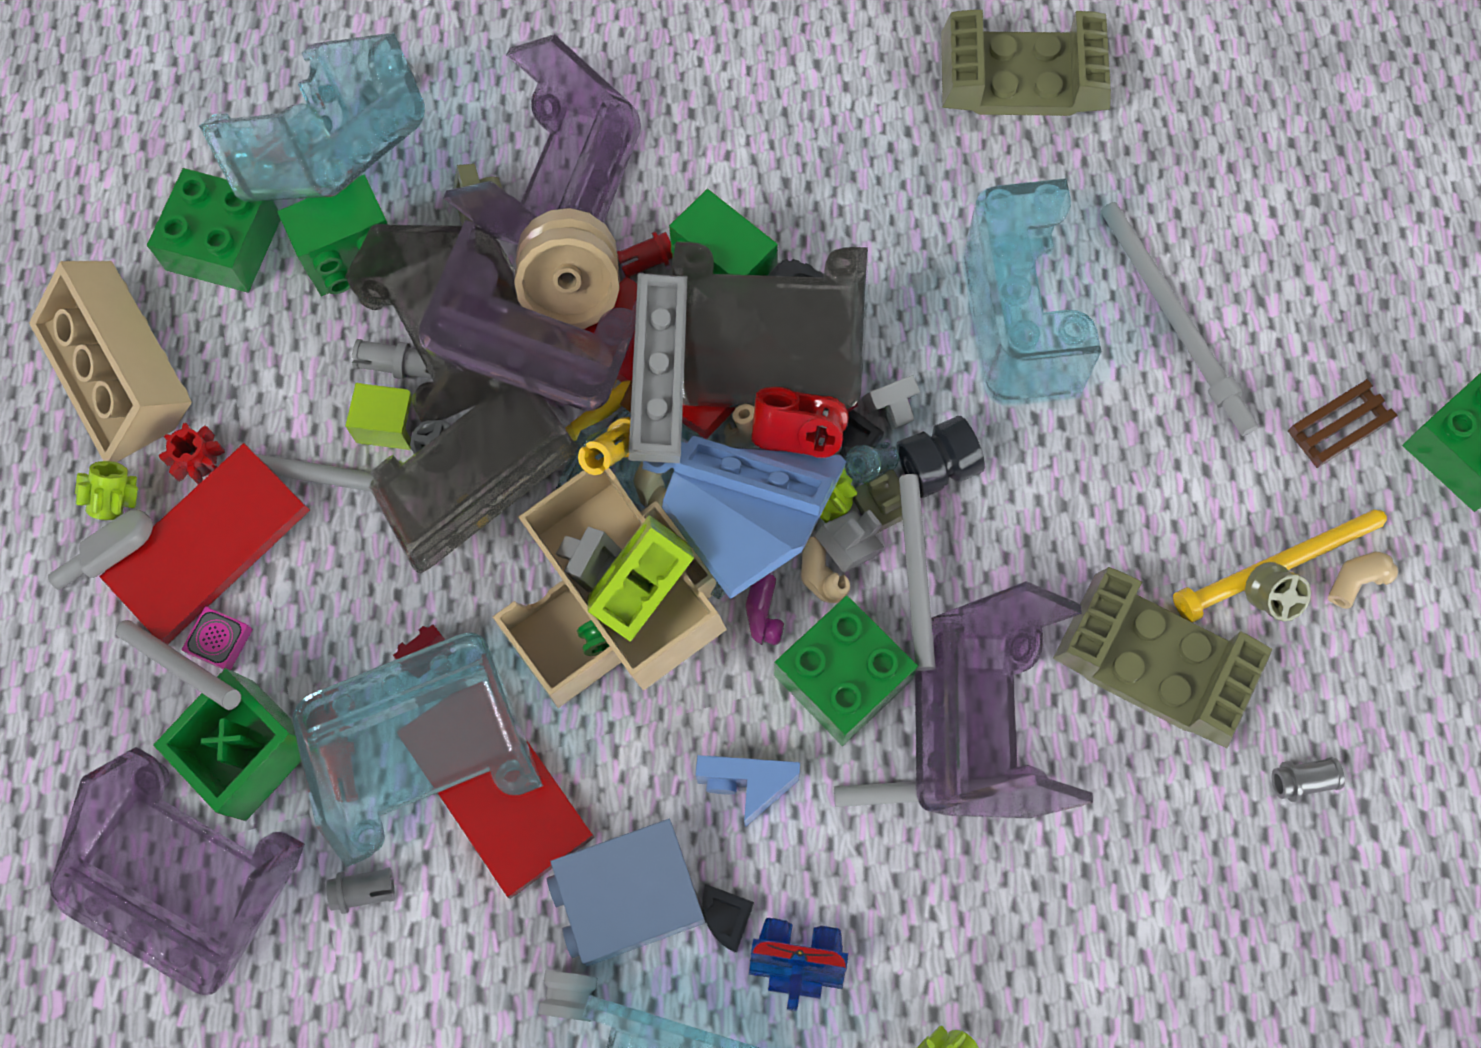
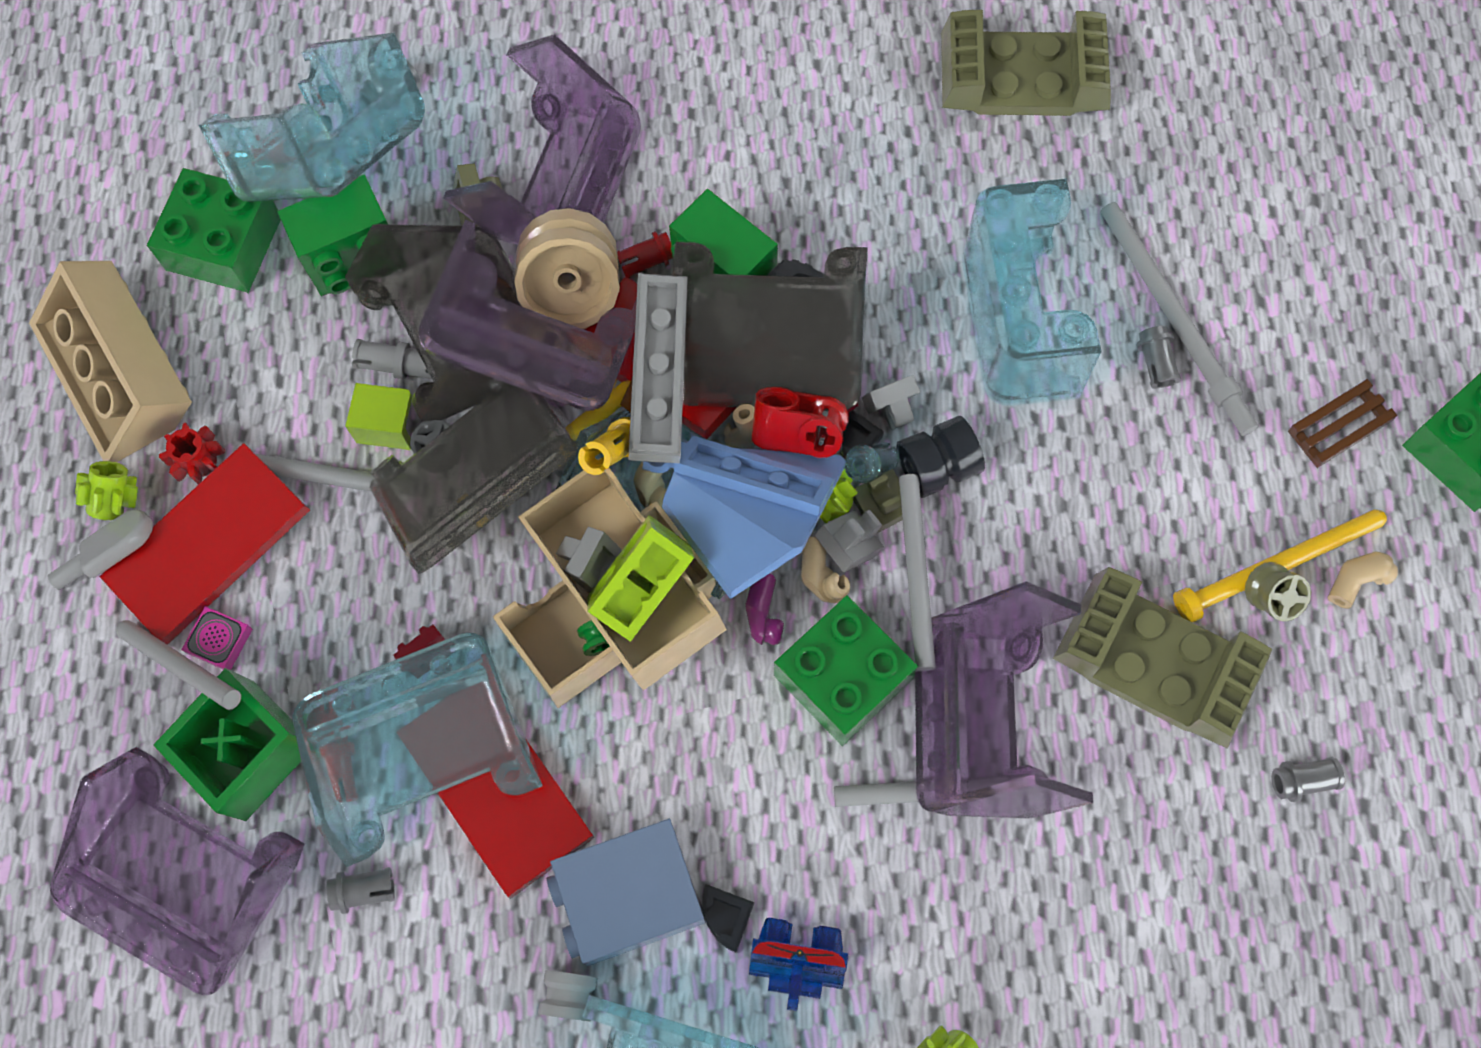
(763, 778): medium blue slope -> none
(1159, 357): none -> flat silver pin

